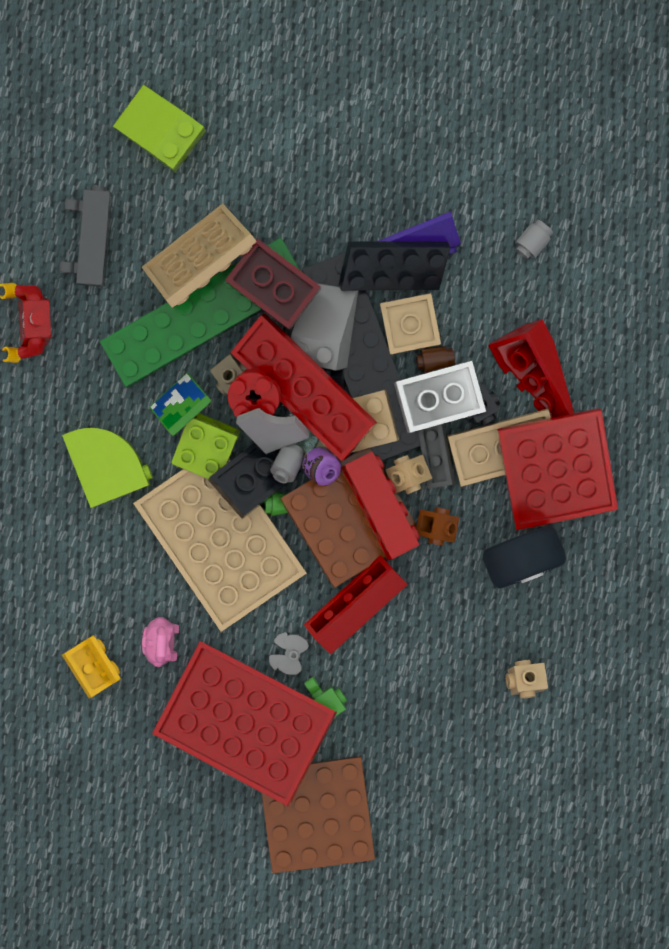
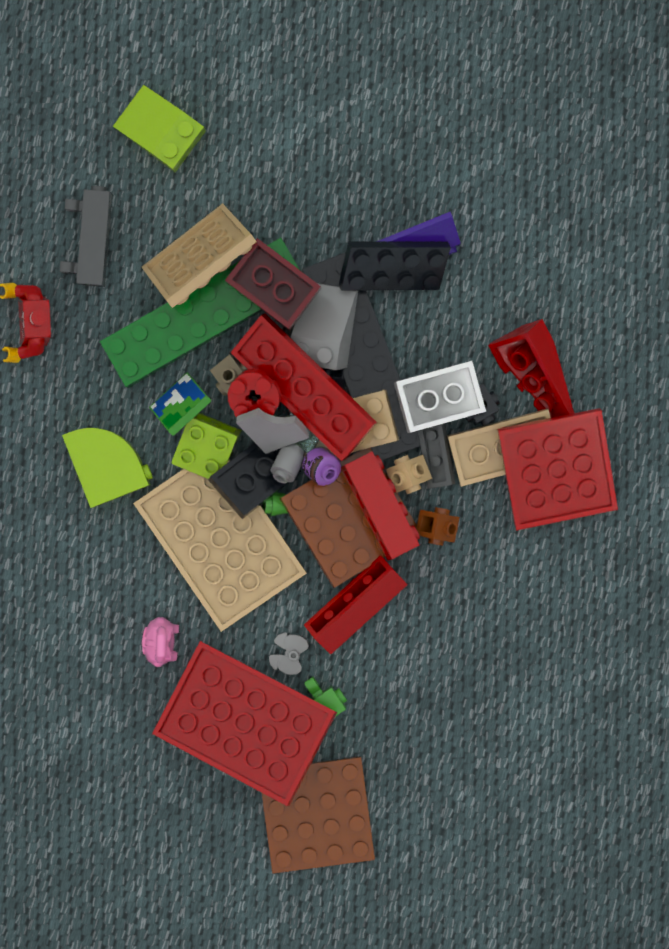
(92, 666): yellow bracket -> none
(410, 324): tan plate -> none
(435, 359): reddish brown brick -> none
(524, 557): black wheel -> none
(526, 679): tan brick -> none
(533, 239): light grey brick -> none

